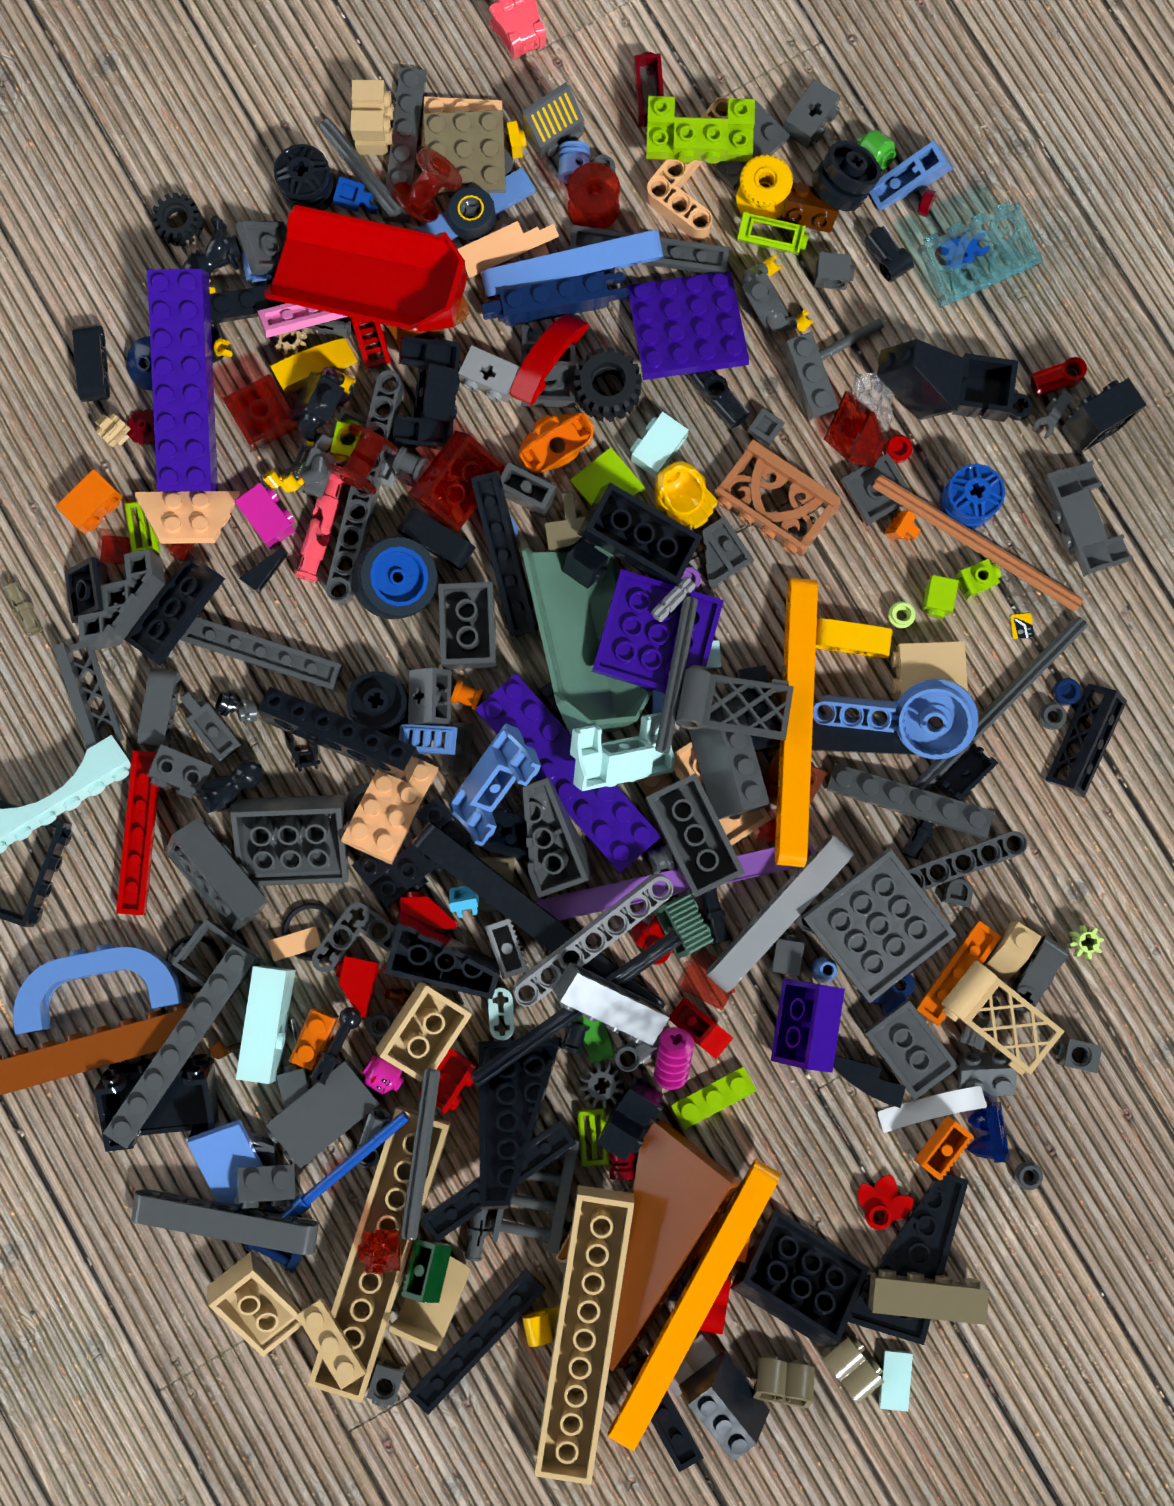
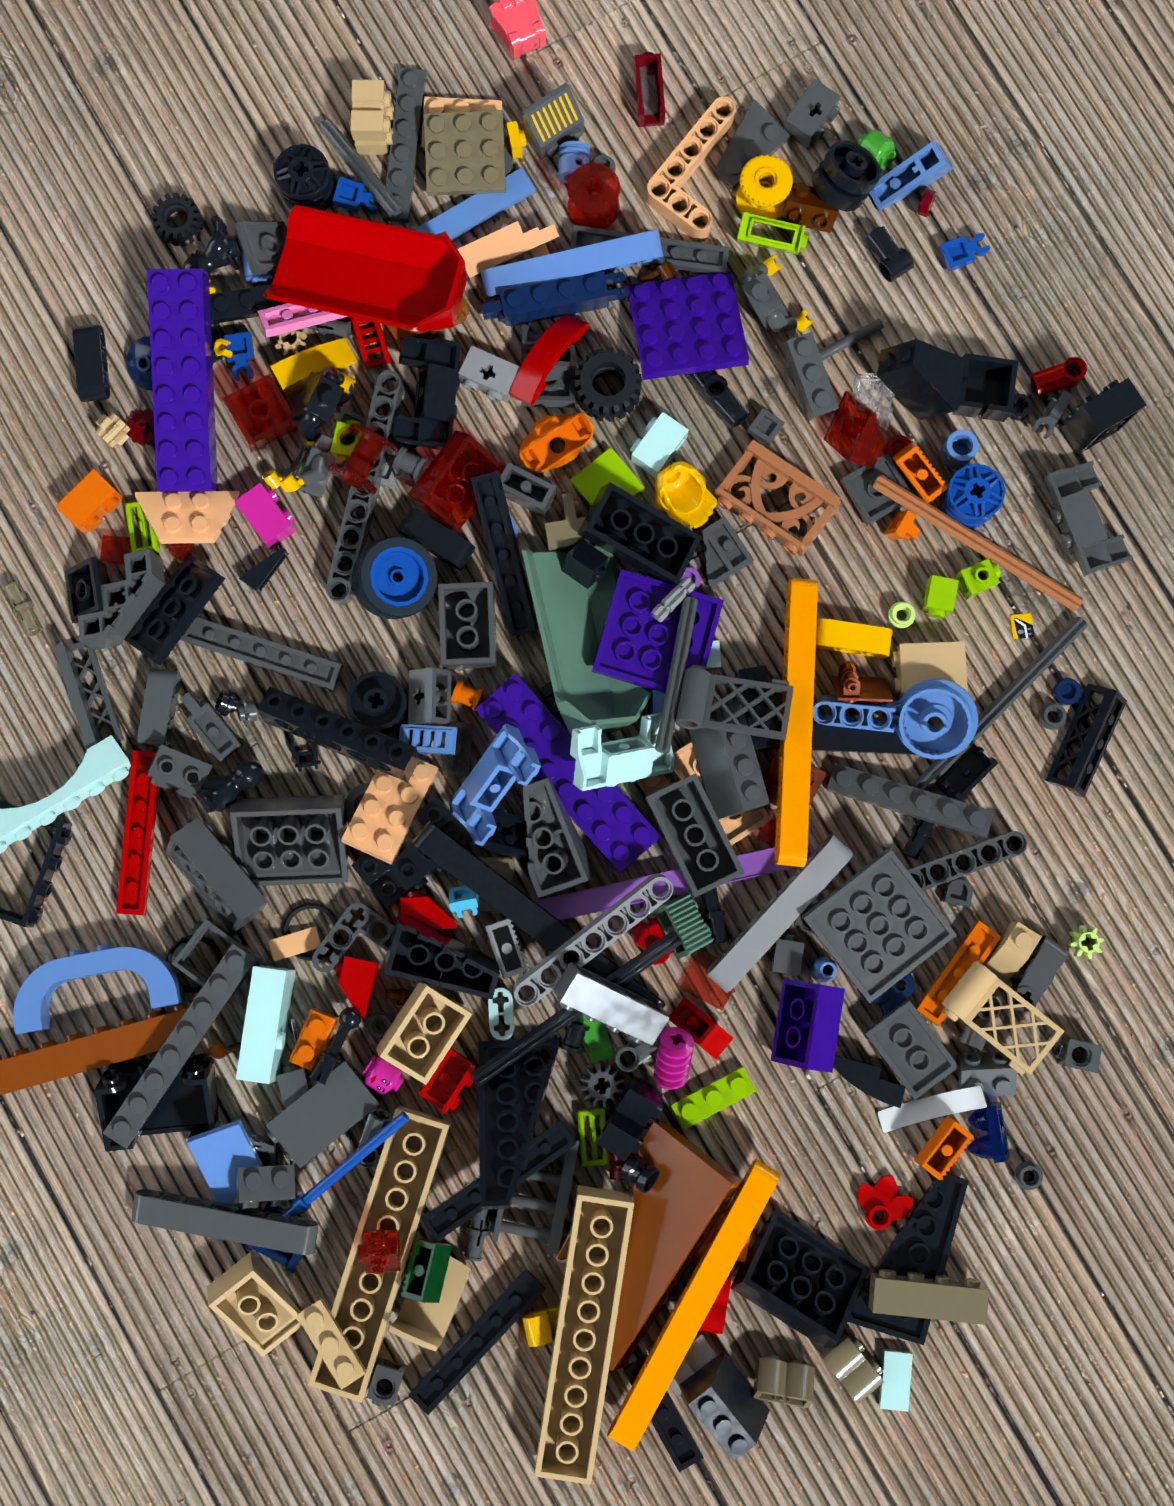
(243, 351): none -> blue plate
(321, 523): coral piece -> none
(420, 1154): dark grey axle -> none
(436, 173): clear red hose -> none
(471, 203): black wheel -> none
(640, 1173): none -> black wheel
(660, 858): dark grey wheel -> none
(665, 270): none -> reddish brown hand
(700, 138): lime bracket -> none
(833, 271): dark grey brick -> none
(853, 688): none -> copper hinge
(920, 472): none -> orange brick
(959, 449): none -> medium blue piece
(1014, 261): clear light blue fence -> none

